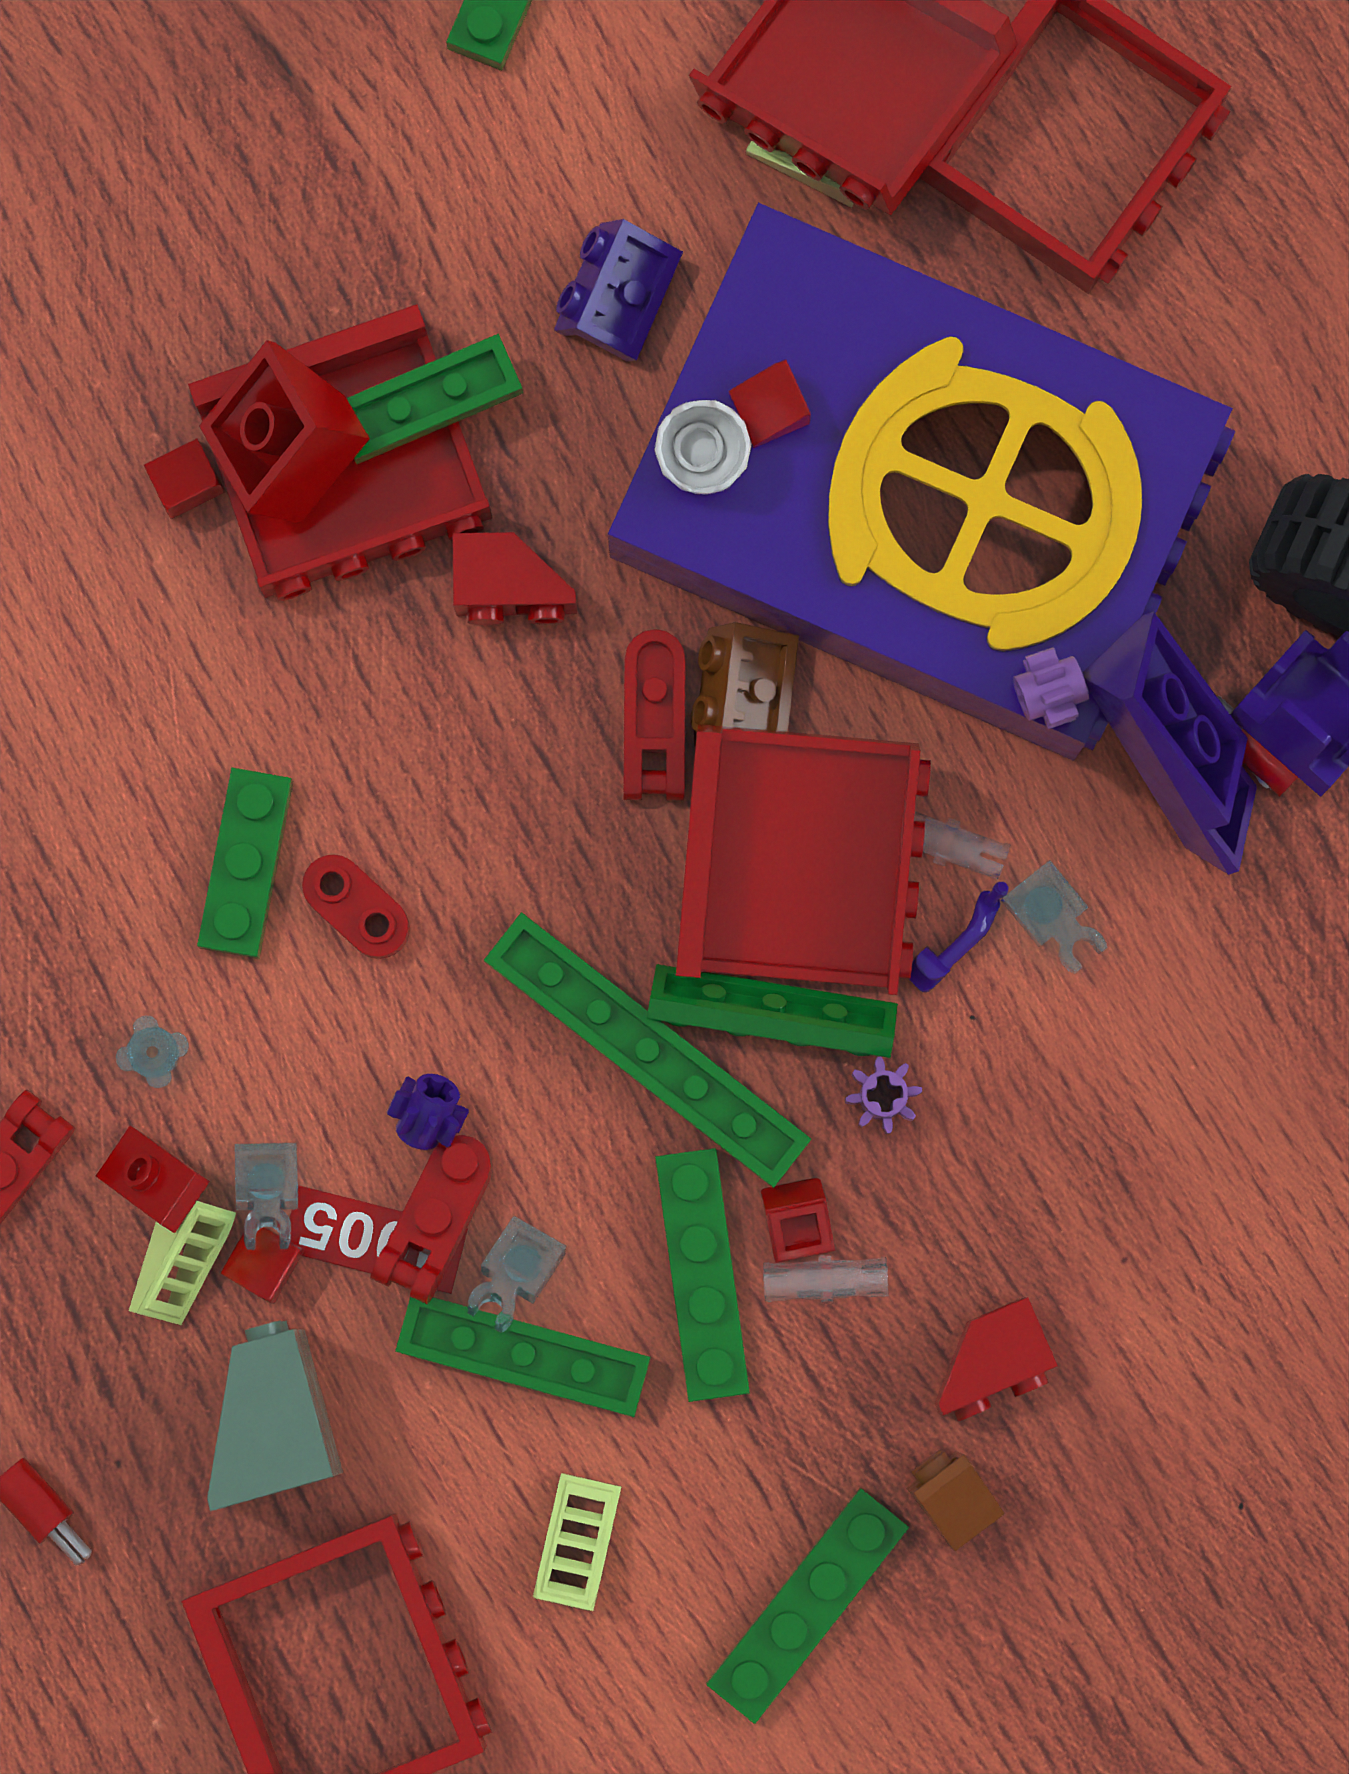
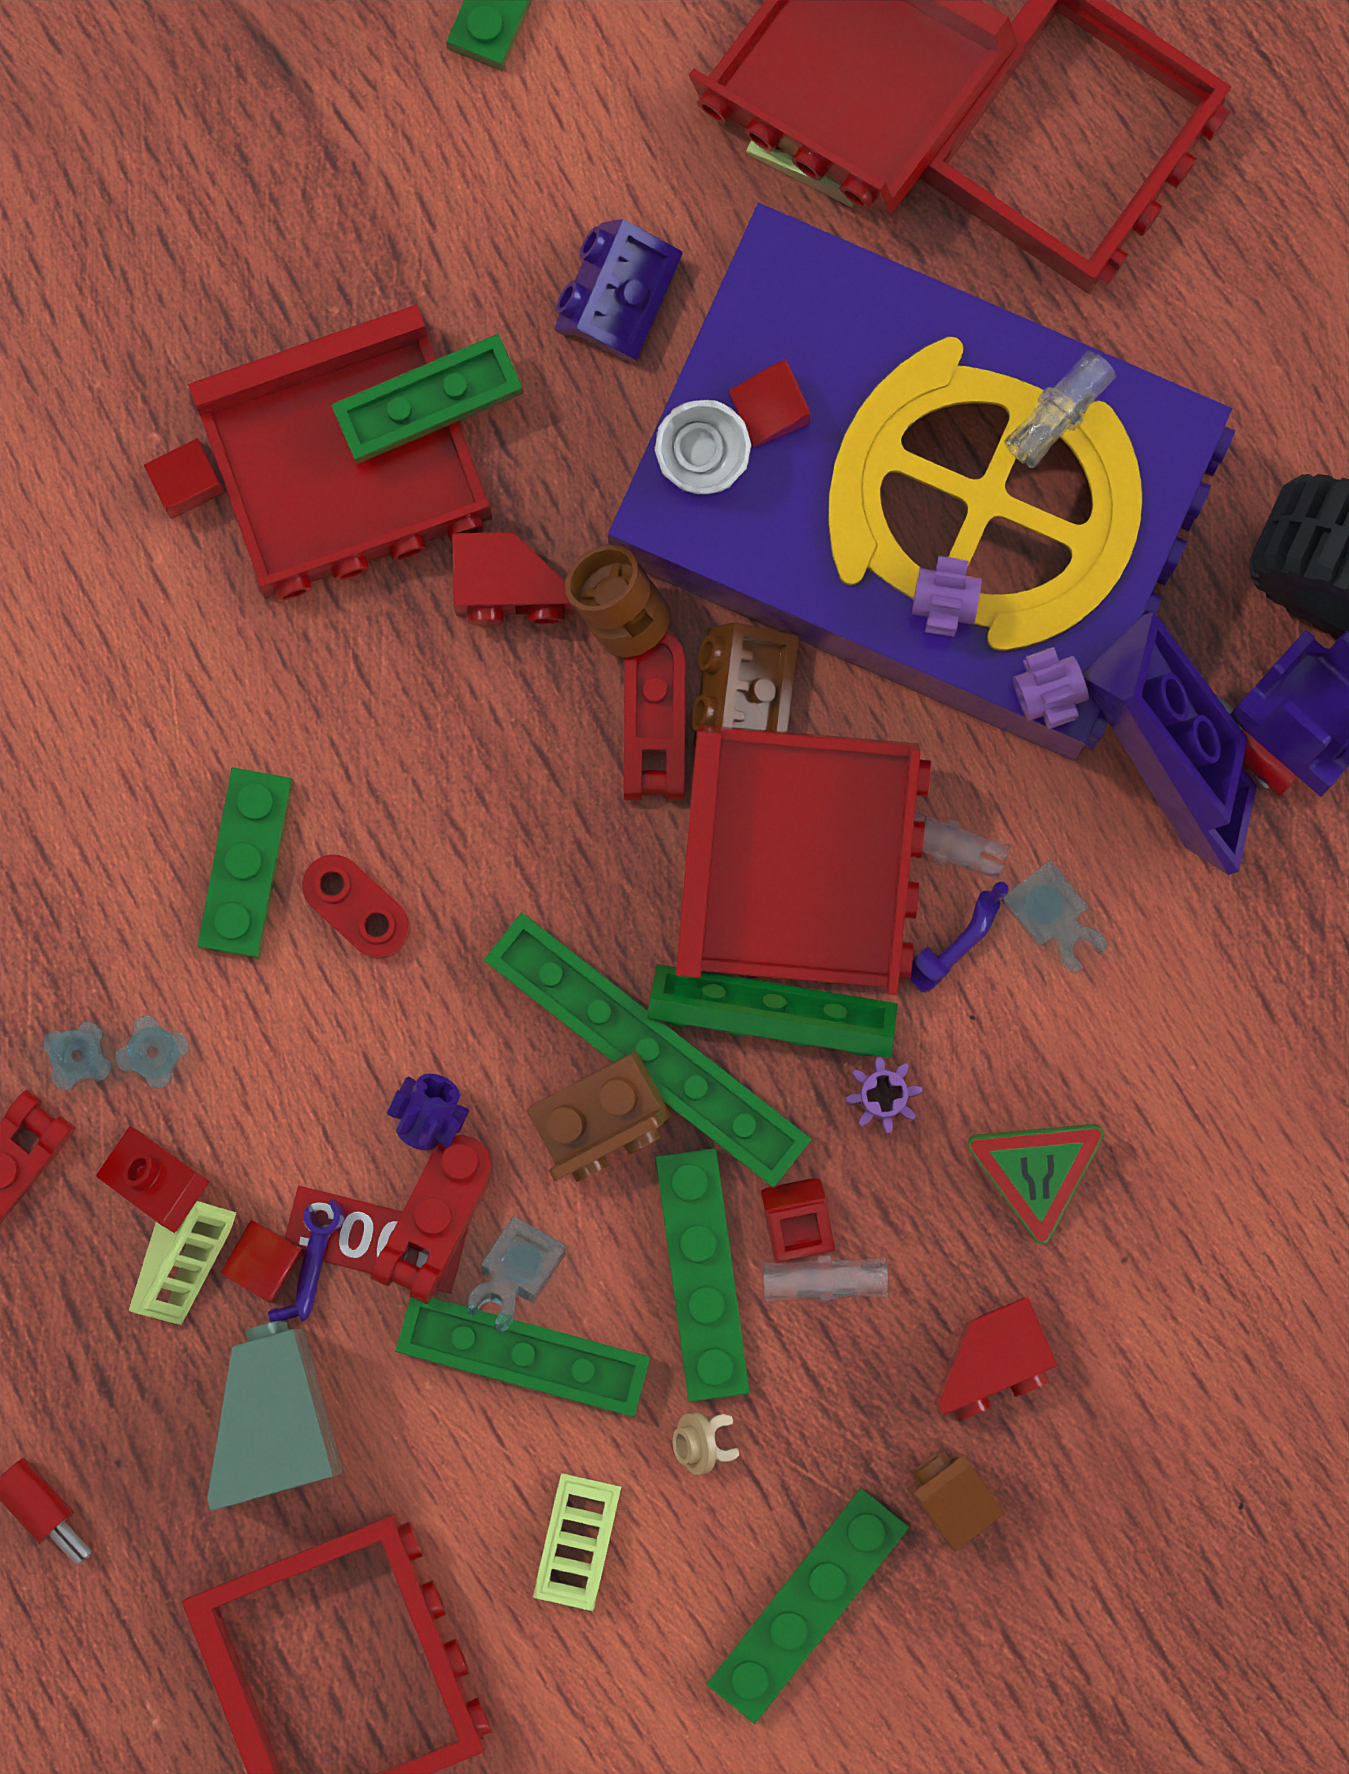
(60, 1048): none -> clear light blue plate
(266, 1185): clear light blue plate -> none
(282, 435): red slope -> none
(311, 1264): none -> dark purple piece
(598, 1116): none -> dark orange bracket
(617, 601): none -> dark orange wheel
(696, 1444): none -> tan plate
(946, 596): none -> medium lavender gear
(1037, 1170): none -> piece
(1060, 408): none -> clear pin

